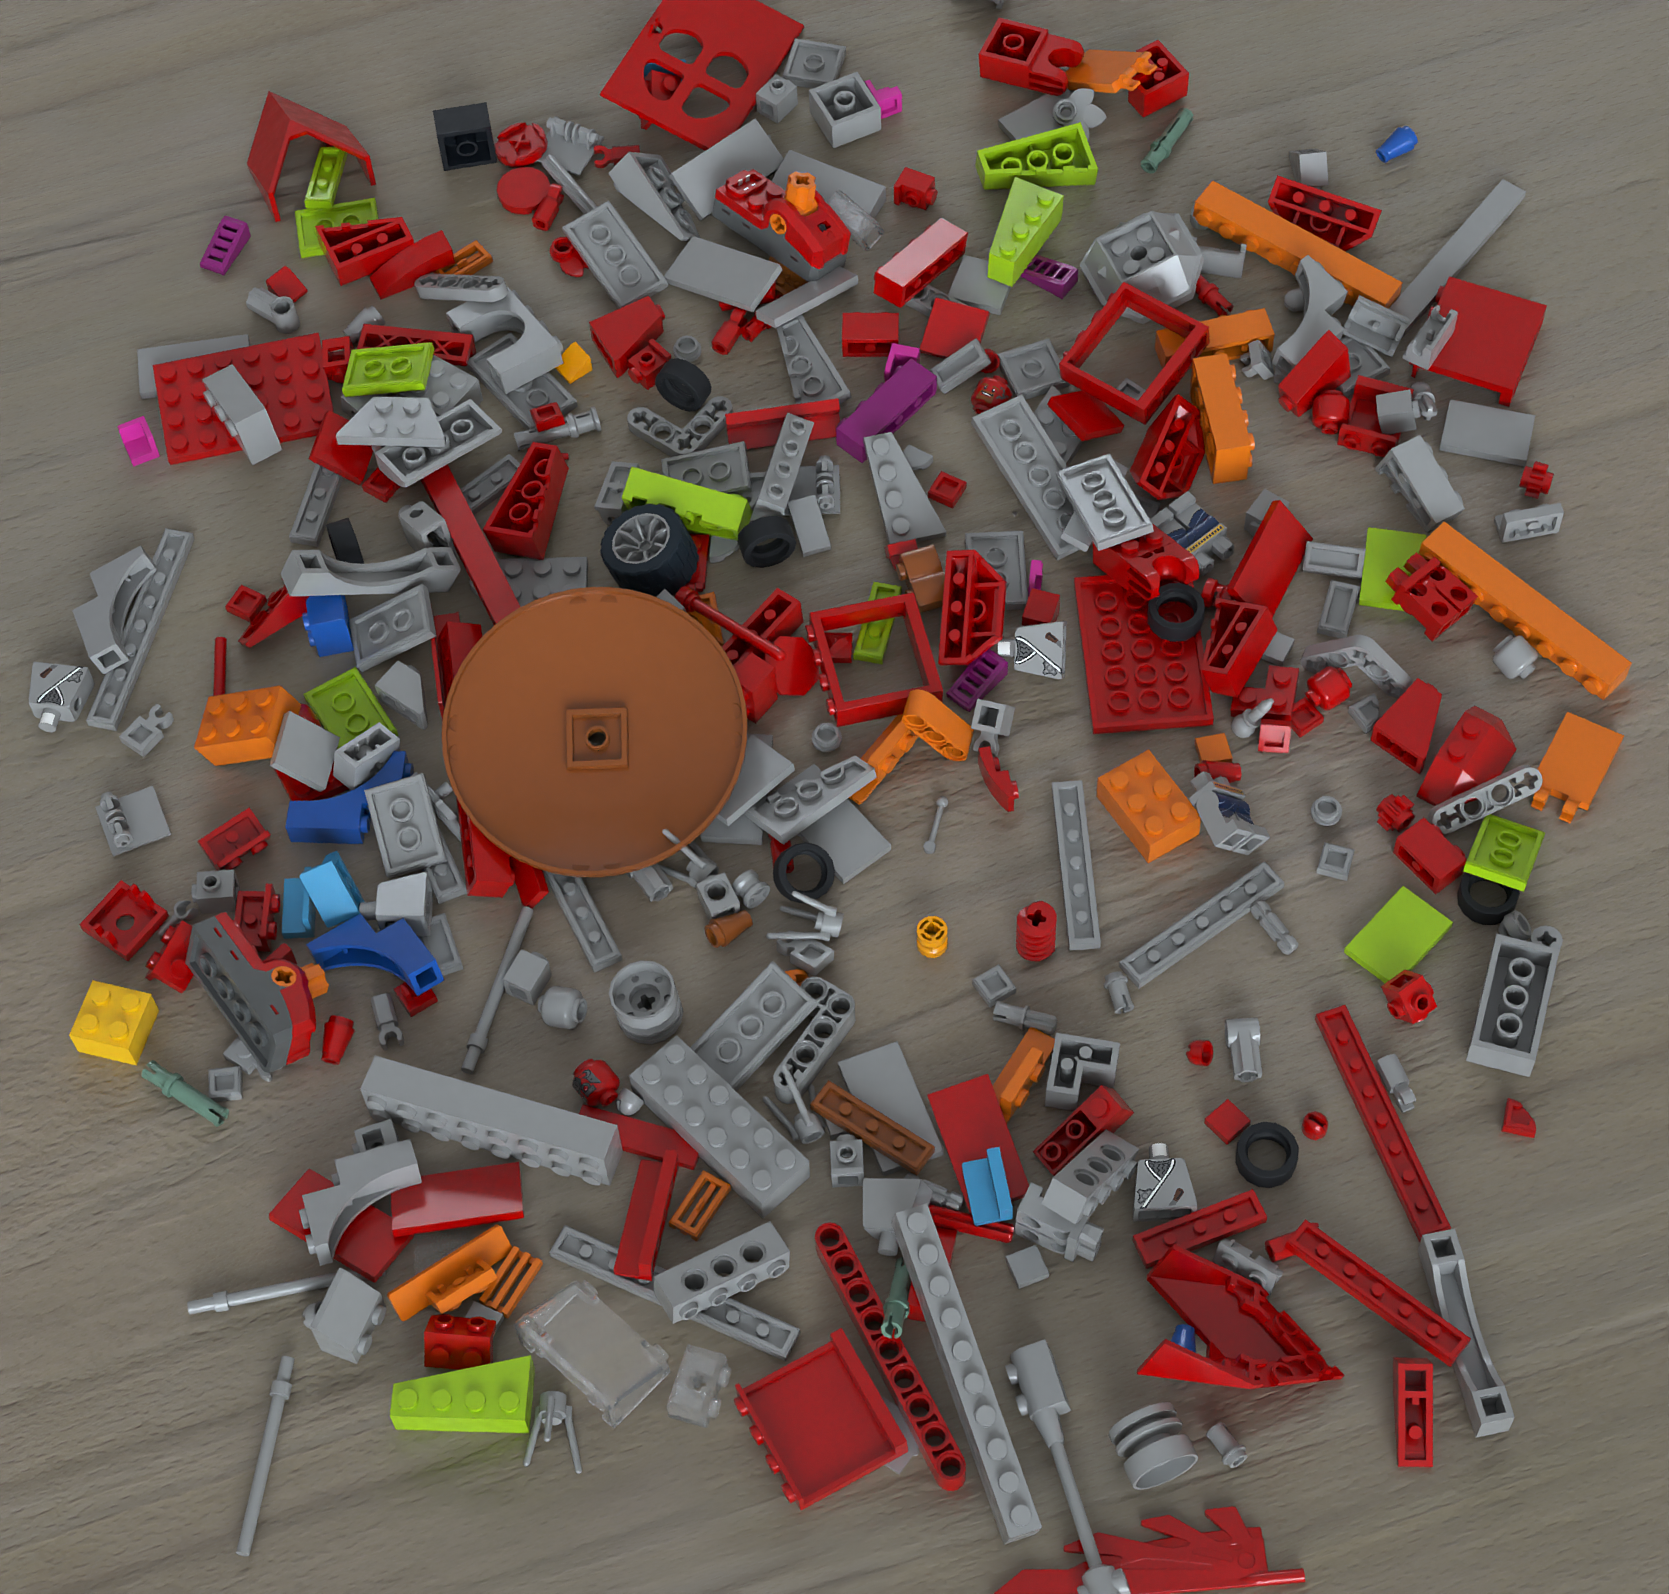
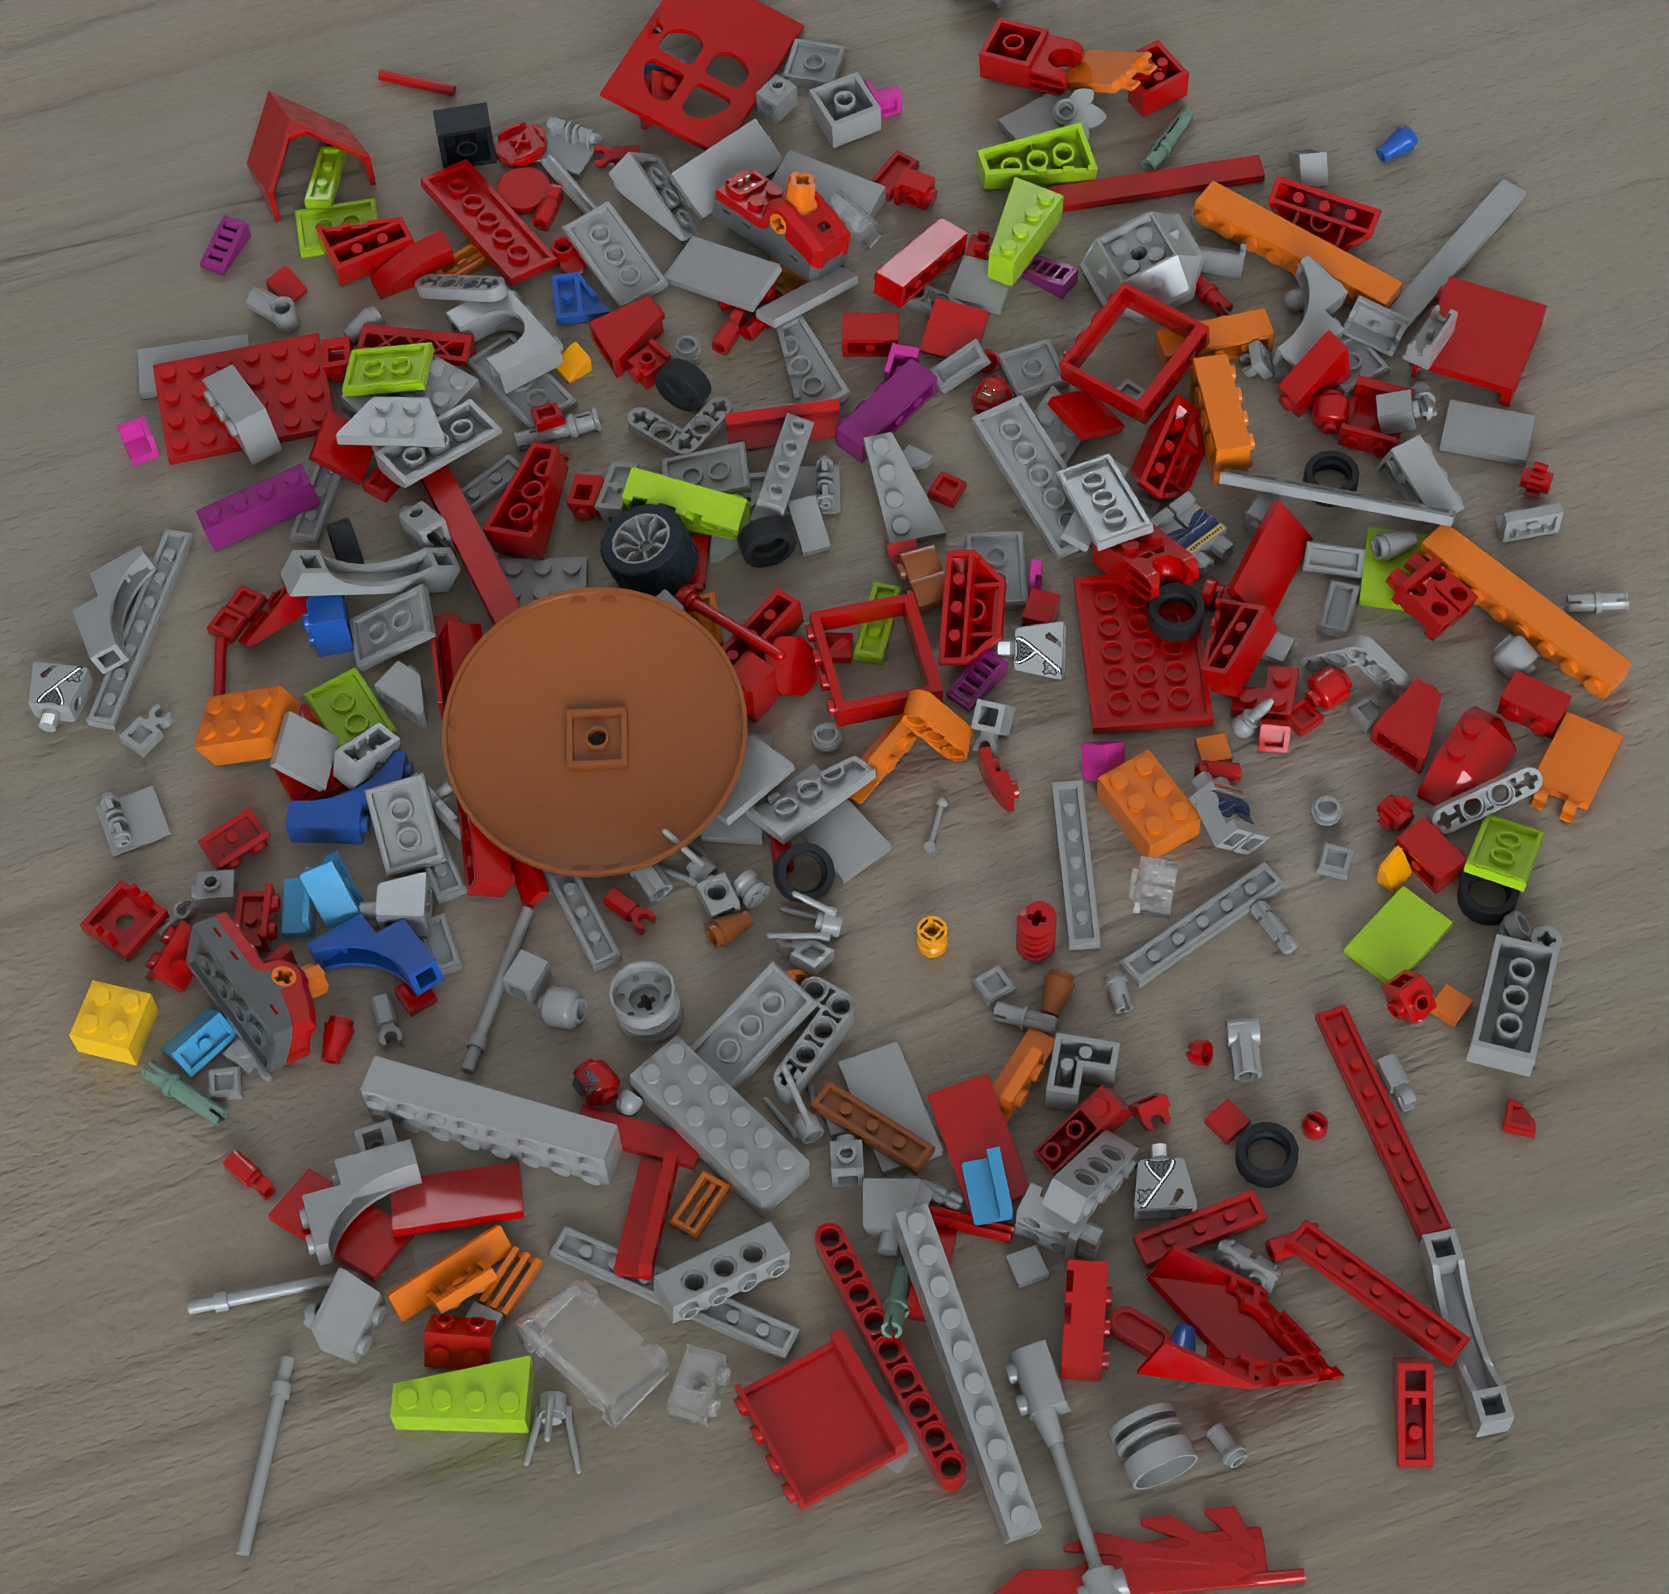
(200, 1041): none -> dark azure panel
(227, 624): none -> red tile
(248, 1174): none -> red bar
(258, 507): none -> magenta brick
(416, 82): none -> red bar
(488, 222): none -> red plate
(575, 300): none -> blue wing
(584, 495): none -> red brick
(628, 909): none -> red bar
(892, 170): none -> red tile
(980, 245): none -> red tile
(1057, 988): none -> dark orange cone
(1085, 1320): none -> red wedge
(1100, 758): none -> dark pink panel
(1137, 1330): none -> red tile
(1148, 1107): none -> red tile
(1153, 886): none -> clear brick
(1159, 183): none -> red tile
(1335, 461): none -> black tyre
(1338, 496): none -> light grey tile
(1391, 544): none -> light grey cone
(1394, 870): none -> light orange slope
(1451, 1005): none -> orange tile
(1533, 704): none -> red brick
(1597, 602): none -> light grey pin

